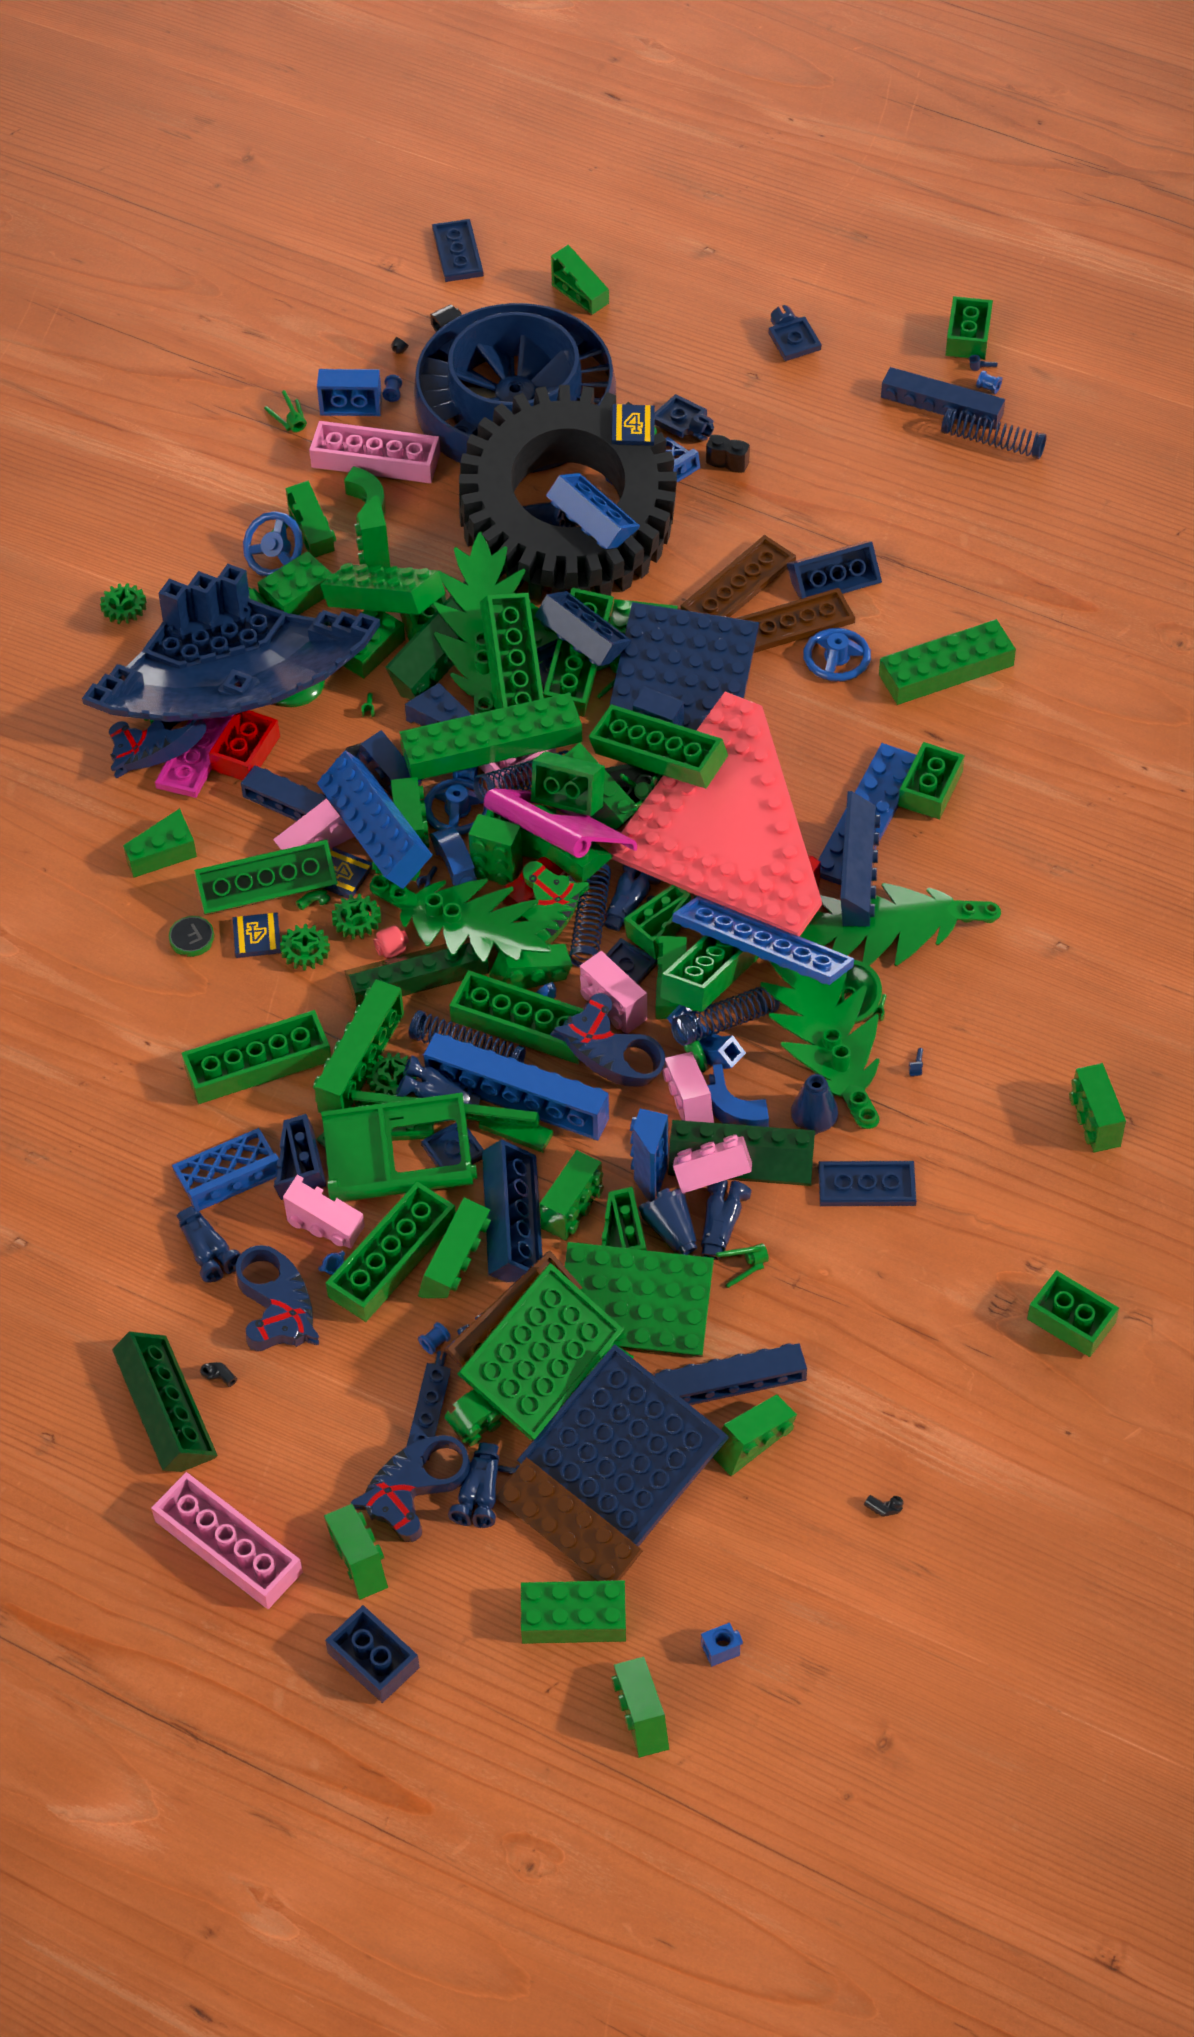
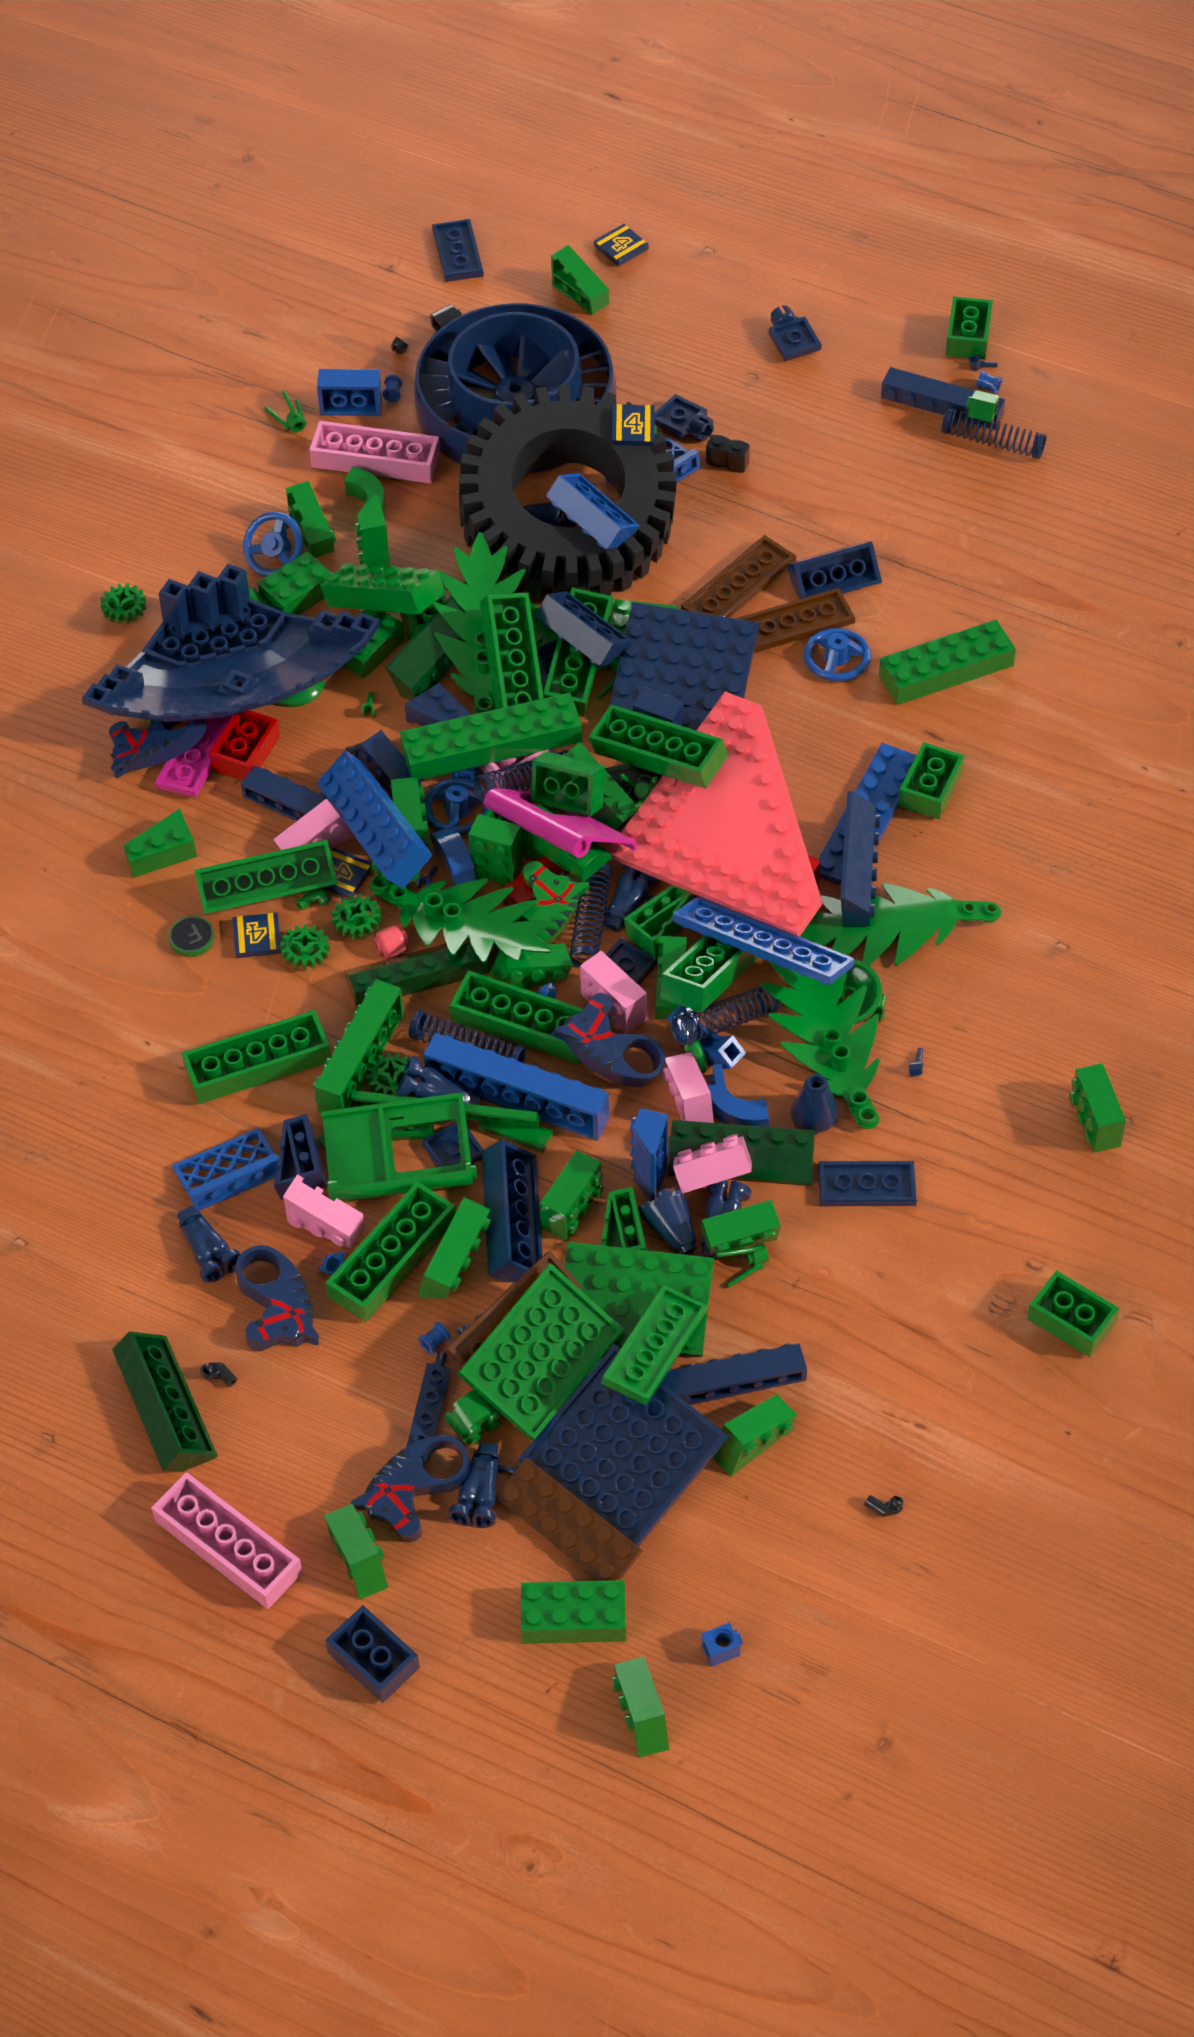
(621, 245): none -> dark blue tile
(654, 1345): none -> green plate
(741, 1227): none -> green wedge
(982, 405): none -> green brick

